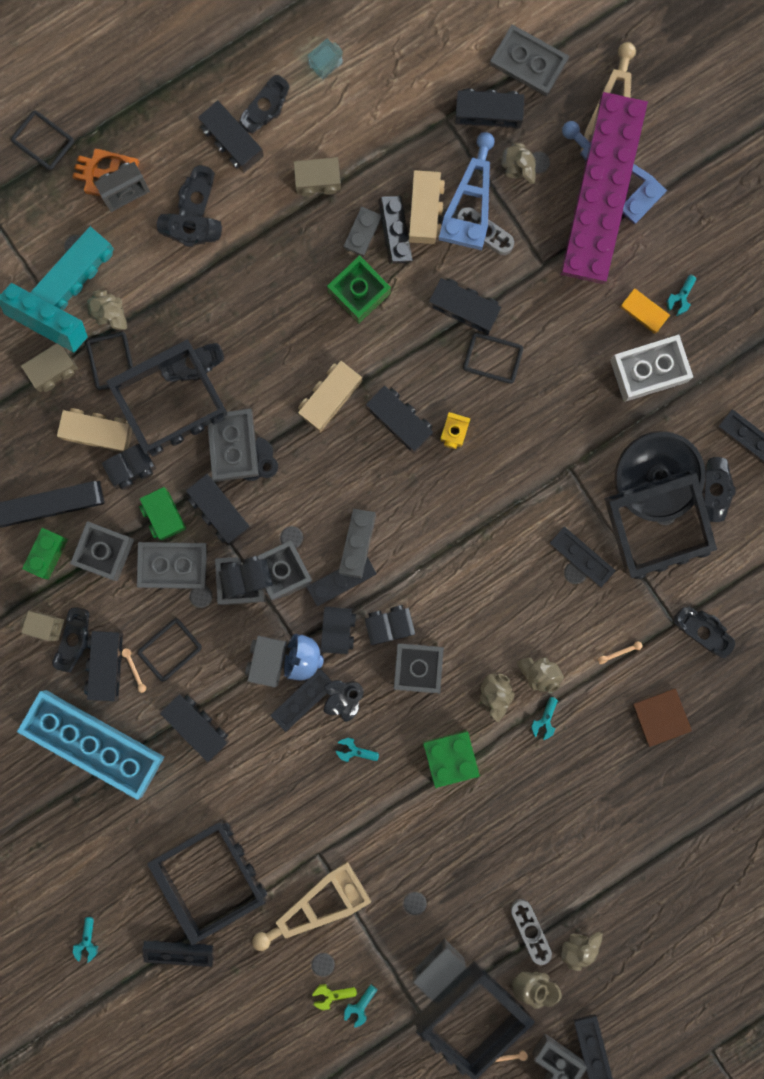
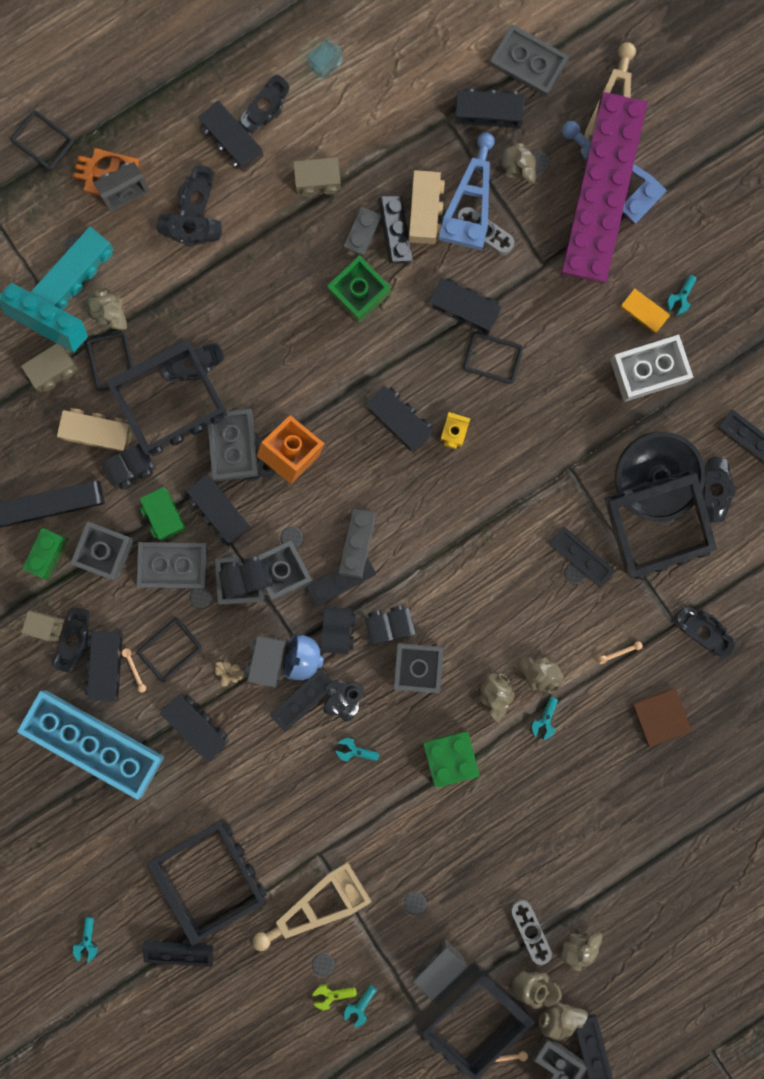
(227, 672): none -> tan plant
(290, 449): none -> orange brick
(329, 396): tan brick -> none
(561, 1021): none -> dark tan head

